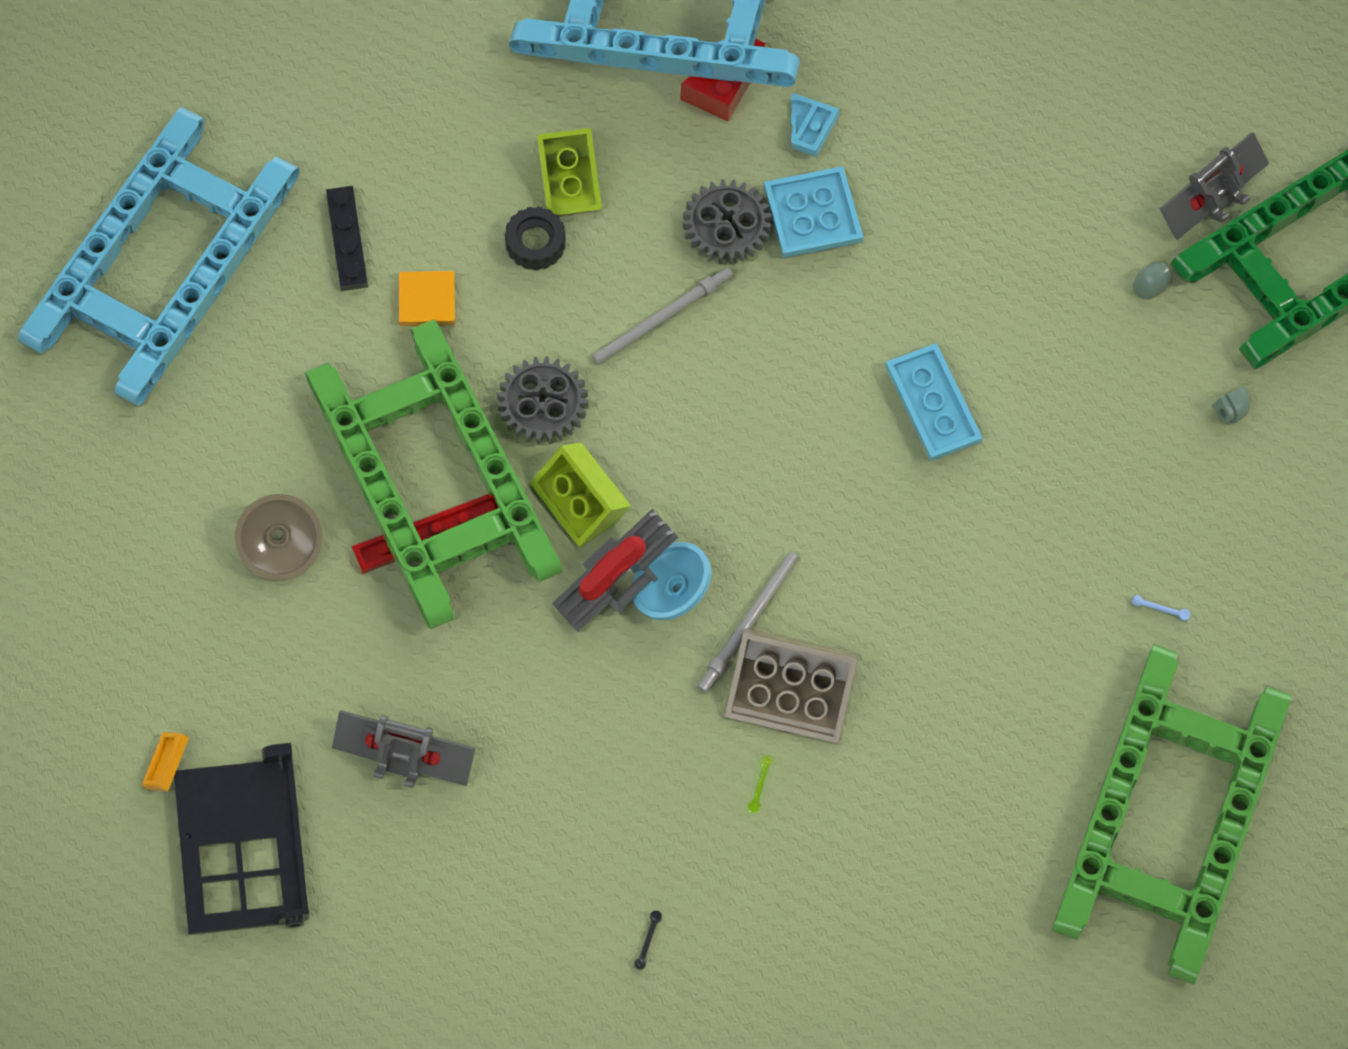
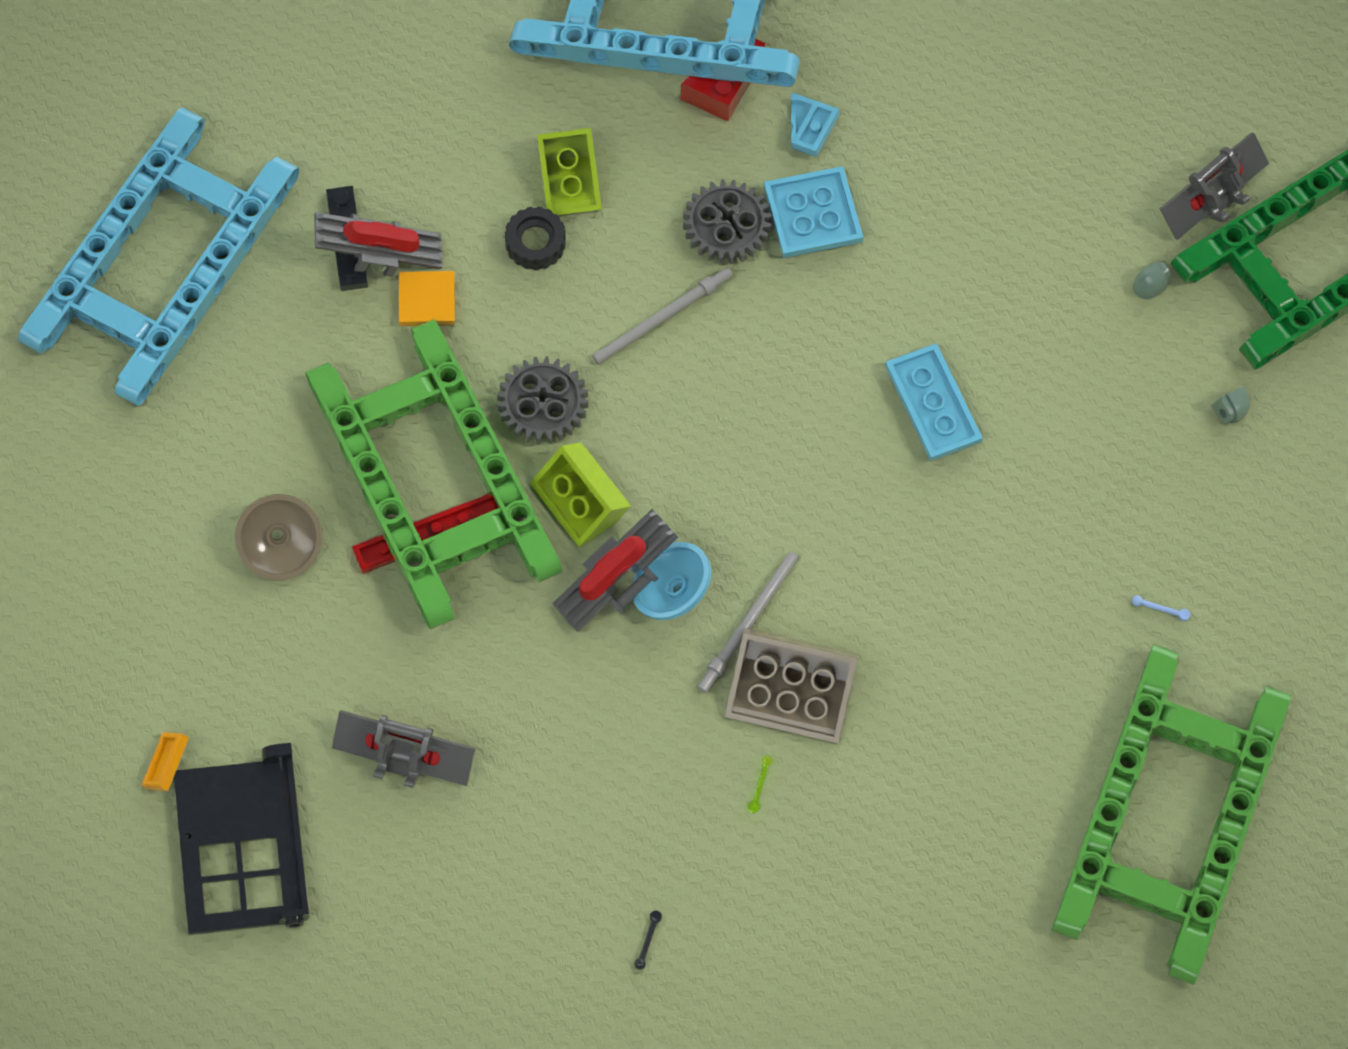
(377, 242): none -> dark grey piece

